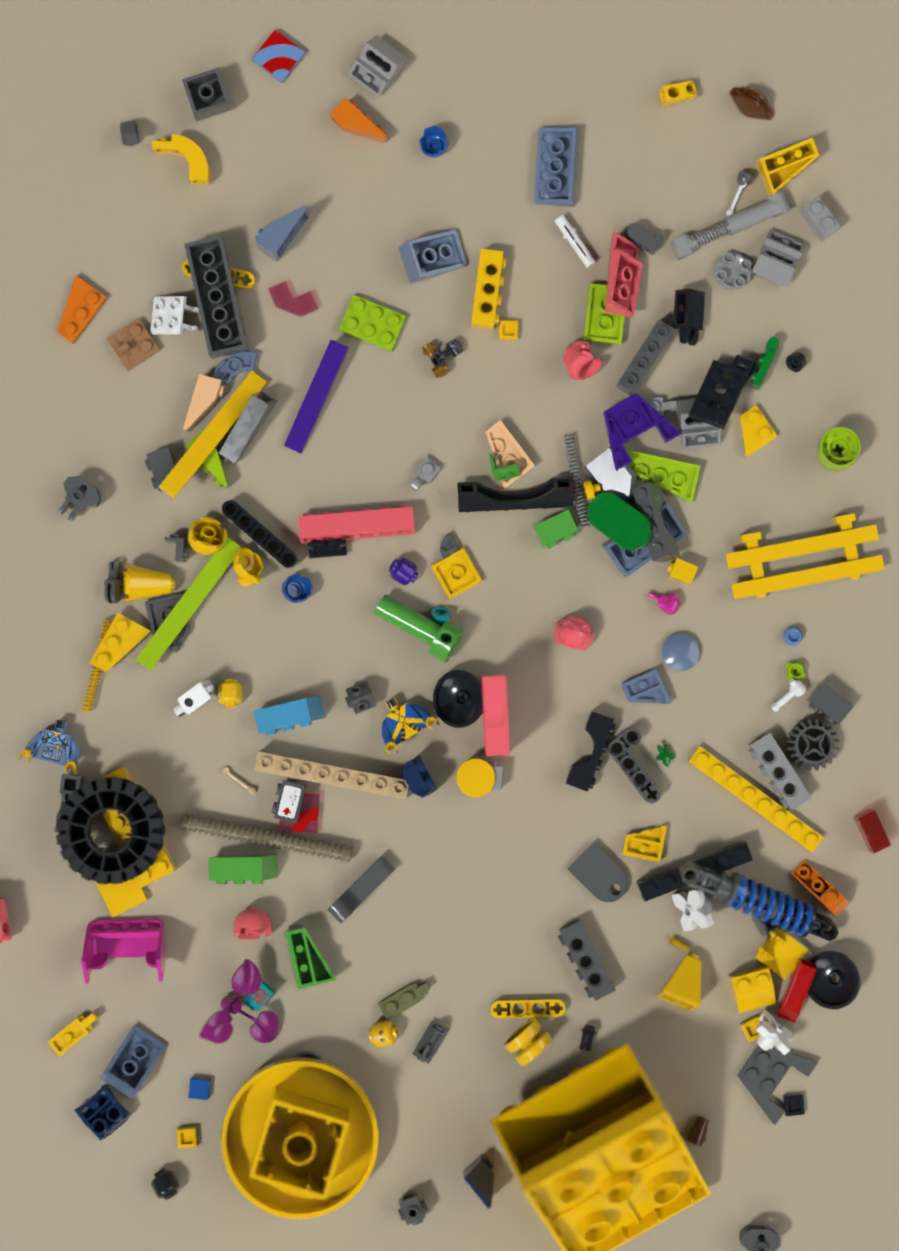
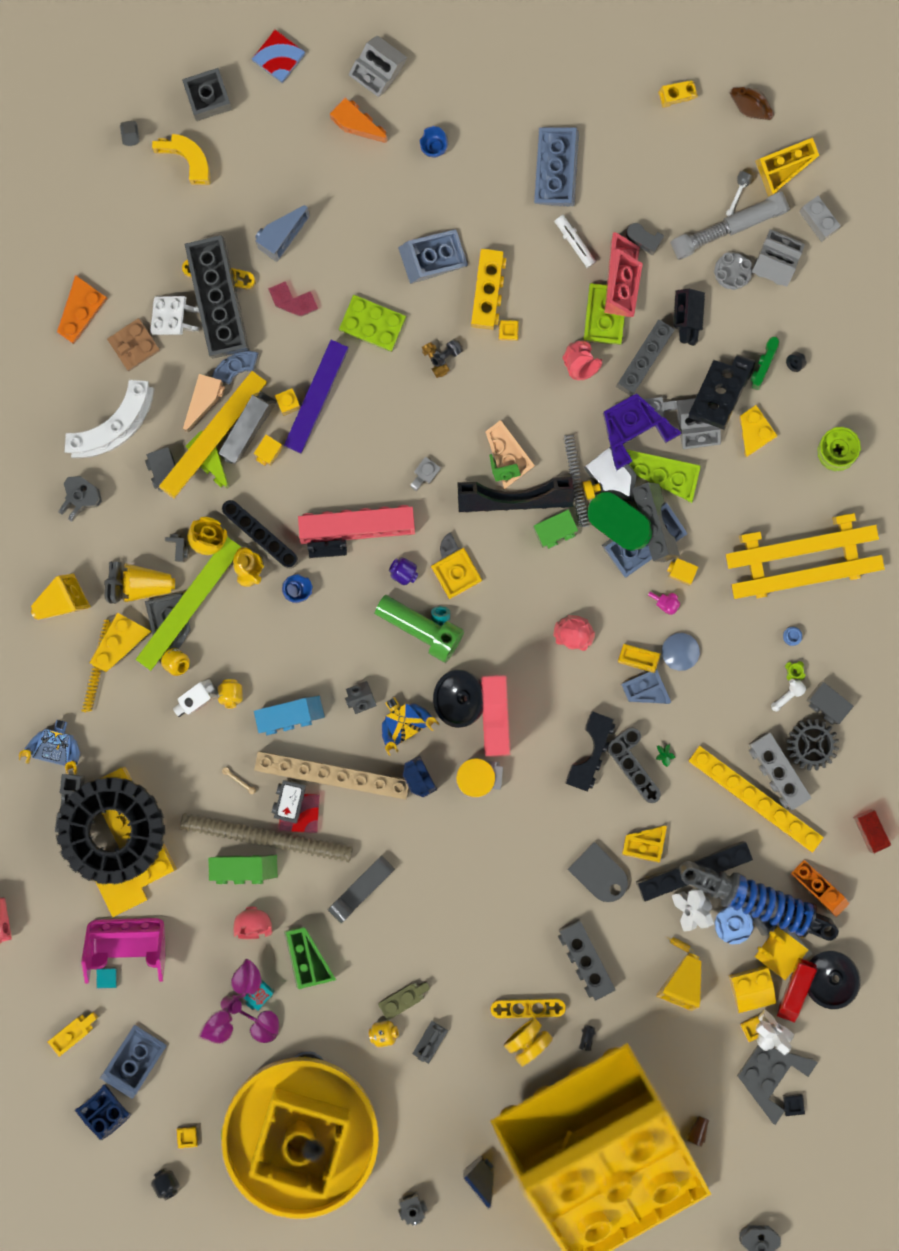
(59, 598): none -> yellow slope
(106, 978): none -> teal tile
(117, 428): none -> white fence
(175, 662): none -> yellow head
(199, 1088): blue tile -> none
(267, 450): none -> yellow brick
(287, 402): none -> yellow brick
(313, 1150): none -> black tile
(639, 658): none -> yellow tile
(733, 925): none -> light blue tile

